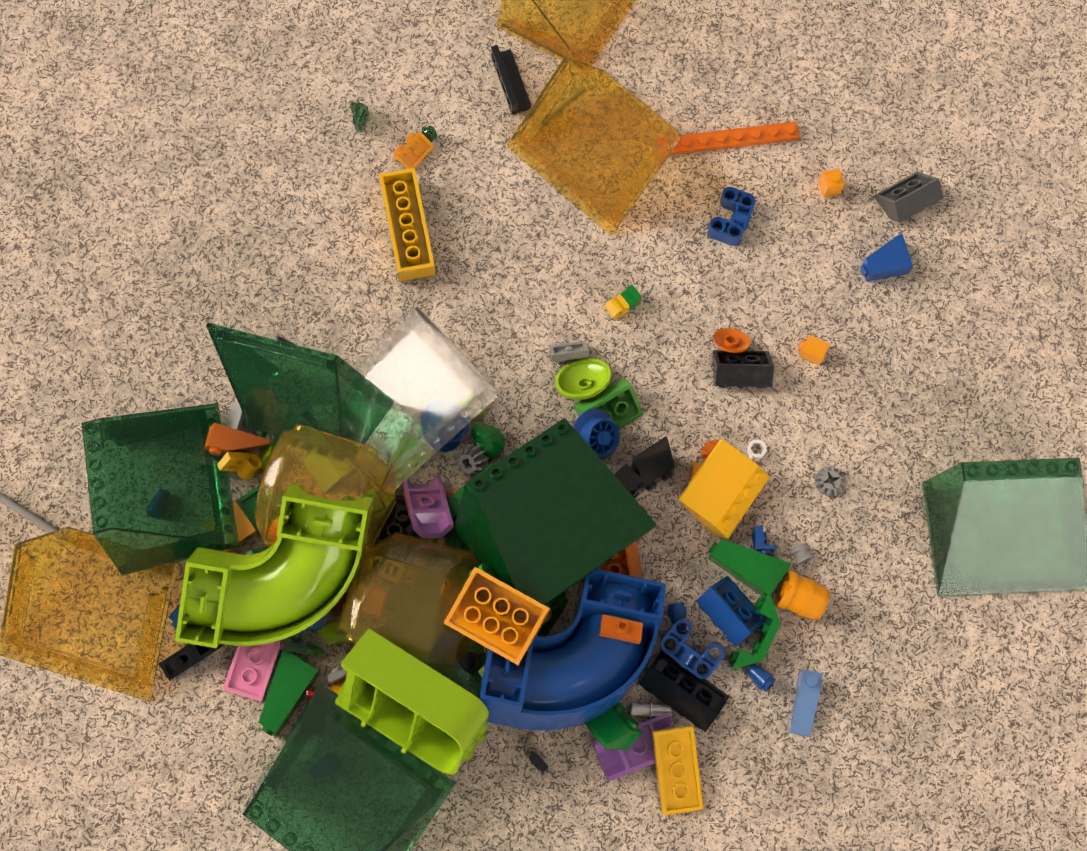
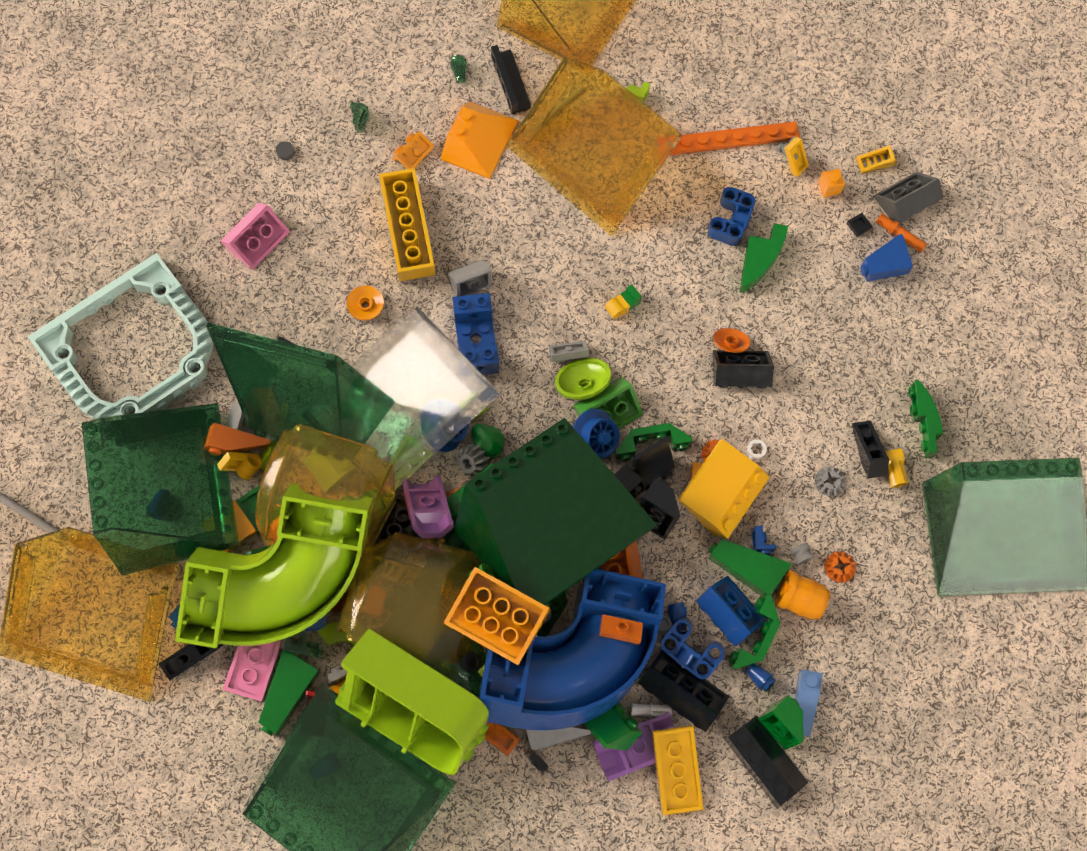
(150, 277): none -> light aqua arch
(255, 235): none -> bright pink slope
(285, 150): none -> dark grey tile
(363, 295): none -> light orange dish
(429, 132): clear green plate -> none
(458, 65): none -> clear green cone
(470, 278): none -> light grey slope
(472, 319): none -> blue plate
(478, 139): none -> light orange slope
(501, 738): none -> orange plate
(541, 739): none -> slope
(640, 93): none -> lime panel
(661, 507): none -> black slope
(678, 439): none -> green slope
(761, 256): none -> green slope
(766, 761): none -> black slope
(784, 722): none -> green slope
(795, 154): none -> yellow piece
(813, 349): light orange brick -> none
(836, 574): none -> orange gear
(859, 224): none -> black tile
(870, 449): none -> black slope
(873, 154): none -> yellow slope
(894, 228): none -> orange pin
(896, 470): none -> yellow piece
(925, 411): none -> green slope

